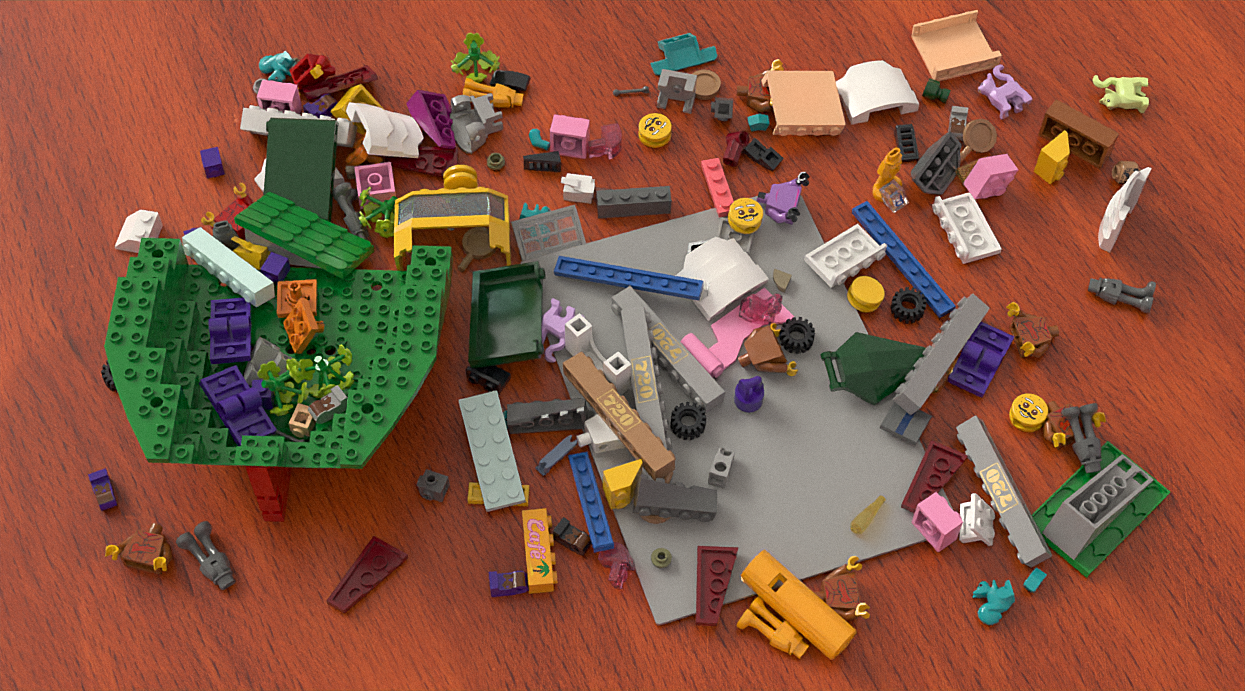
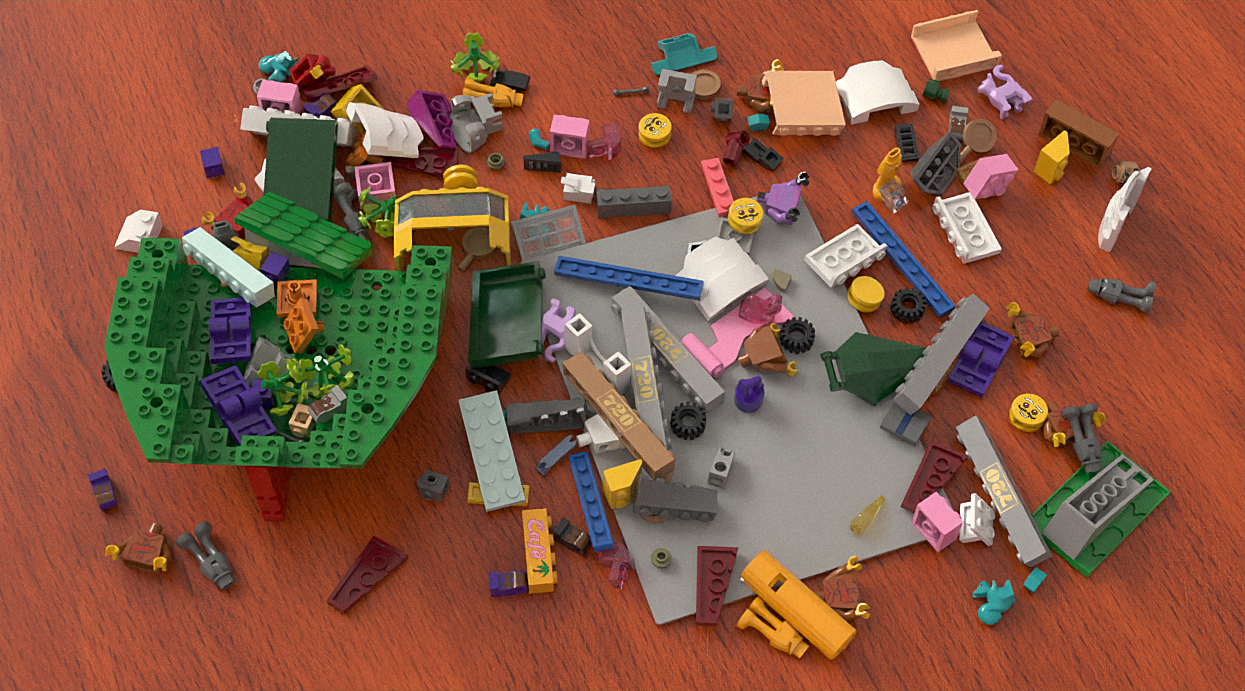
(1127, 94): yellowish green animal -> none

